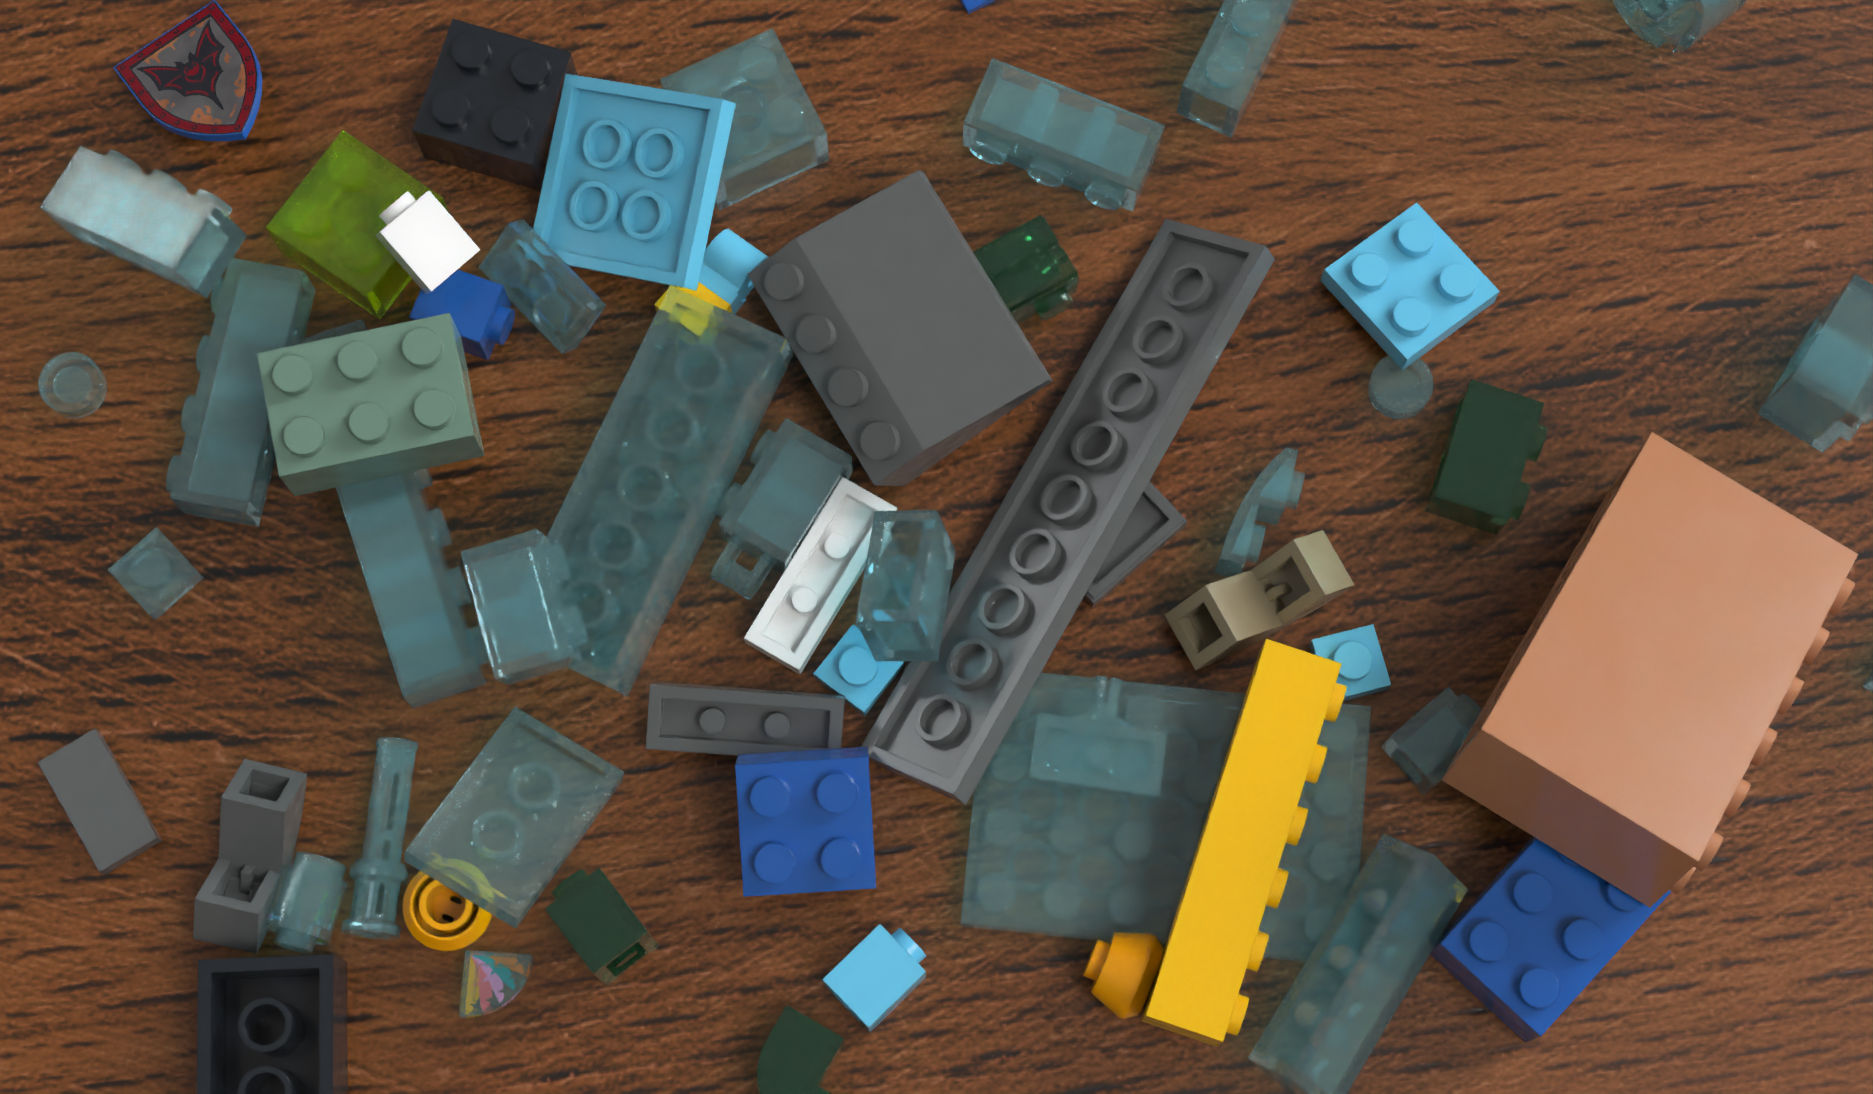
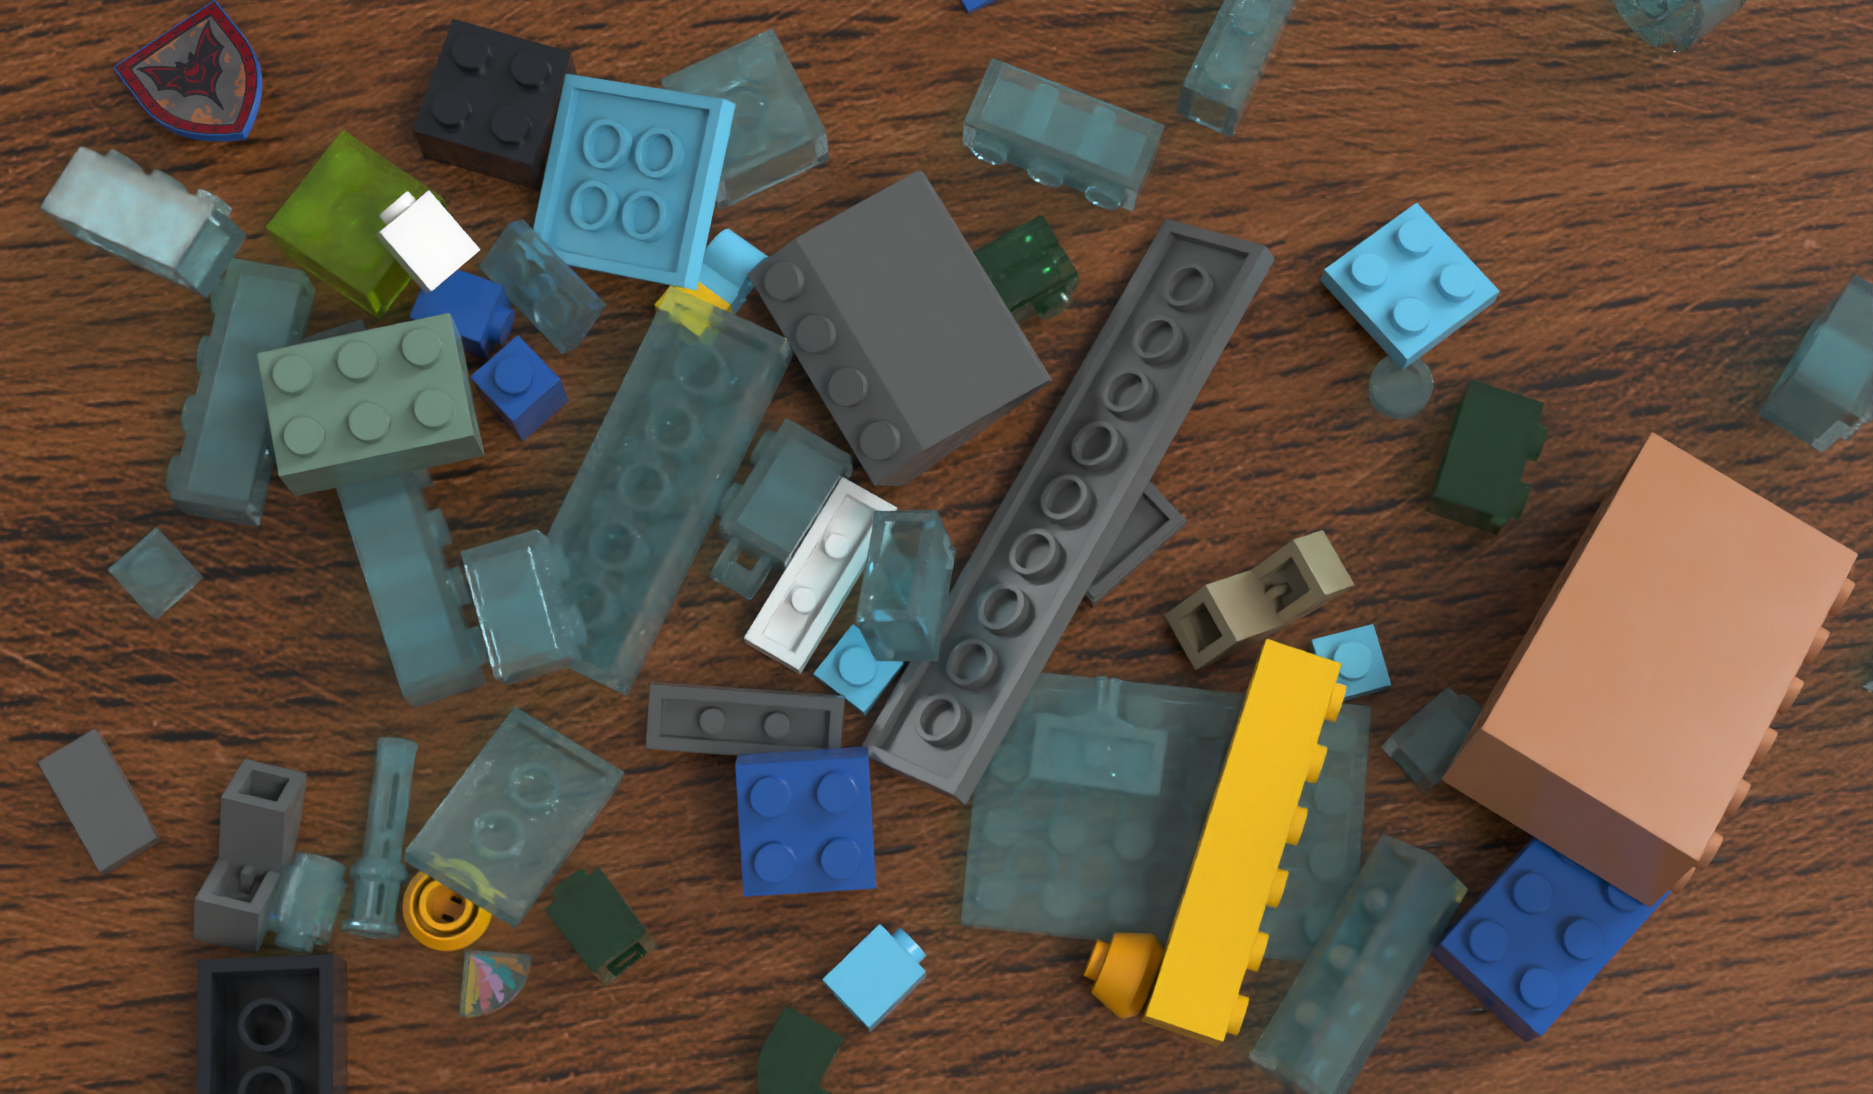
(72, 385): clear light blue tile -> none
(520, 388): none -> blue brick
(1265, 501): clear light blue slope -> none

